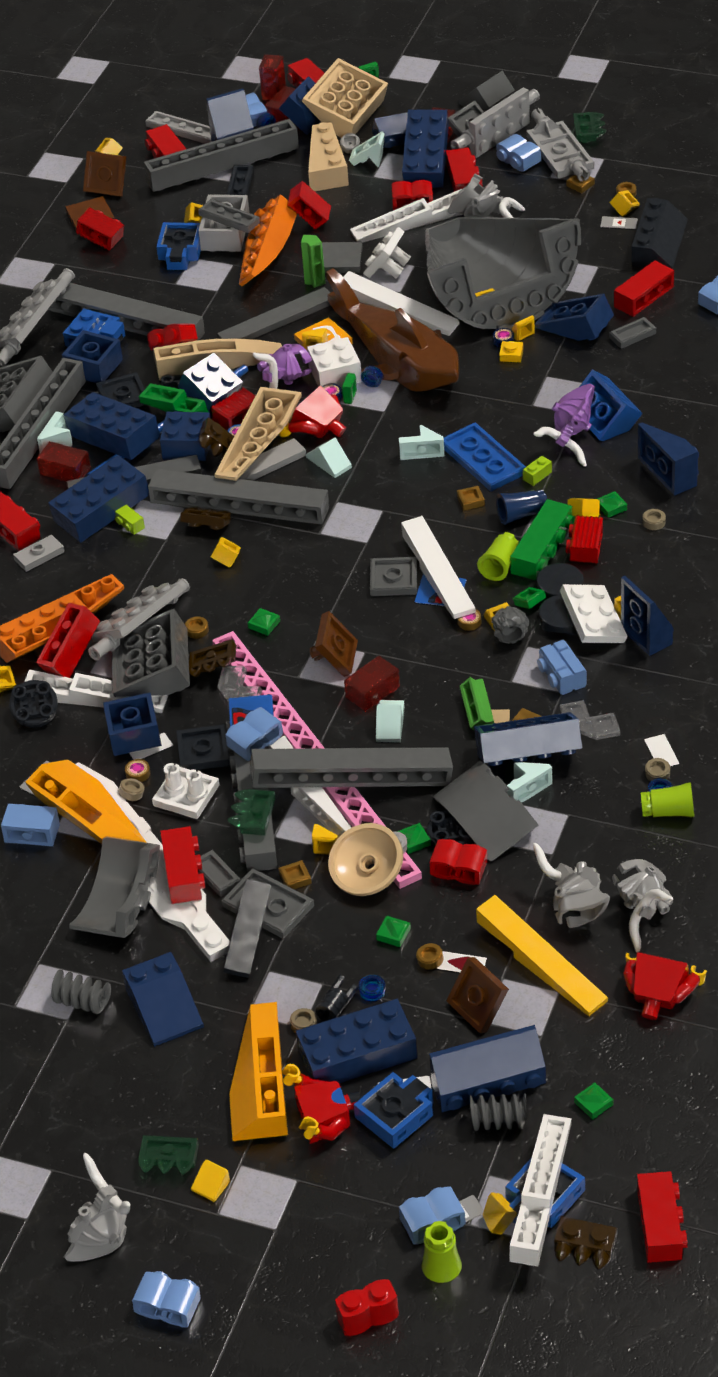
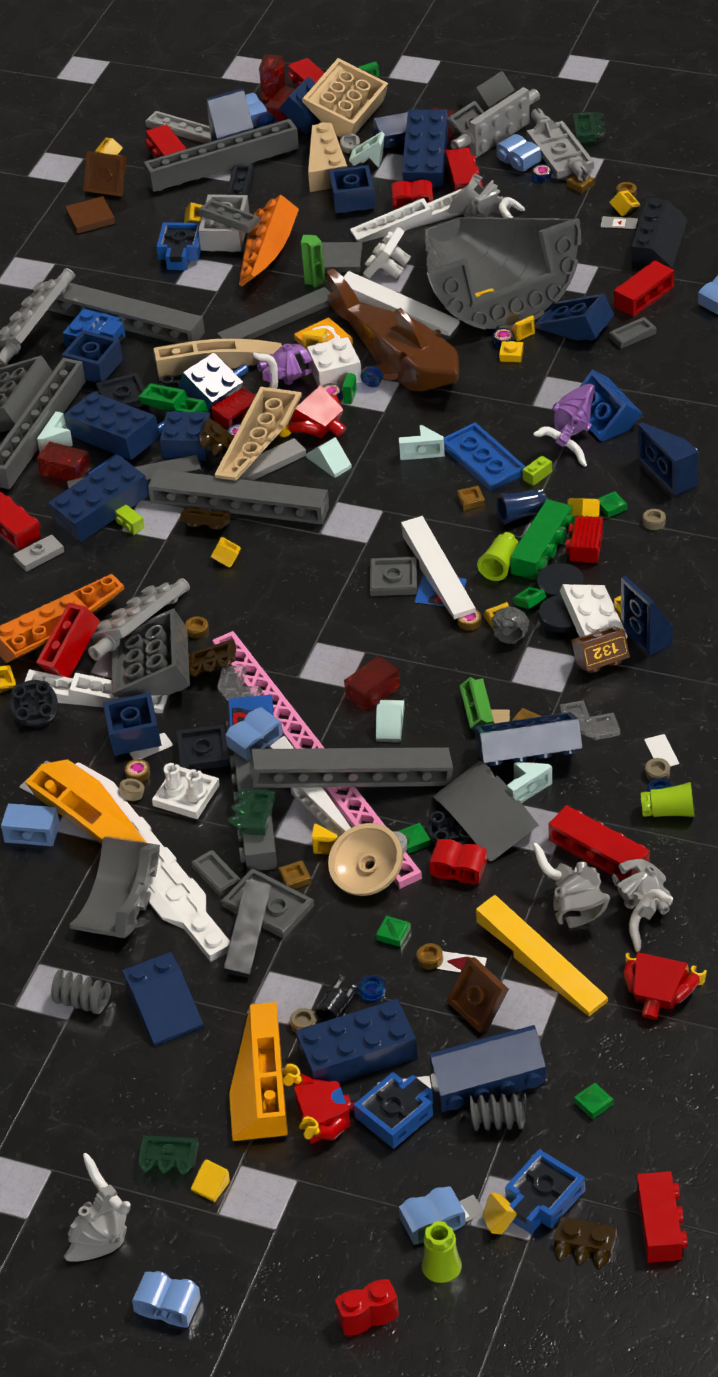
(100, 228): red brick -> none
(172, 335): red brick -> none
(182, 864): red brick -> none
(264, 621): green tile -> none
(309, 205): red brick -> none
(335, 644): reddish brown tile -> none
(352, 189): none -> dark blue brick
(539, 1190): white slope -> none
(541, 173): none -> clear blue tile
(562, 667): medium blue brick -> none
(594, 842): none -> red brick
(600, 649): none -> reddish brown brick

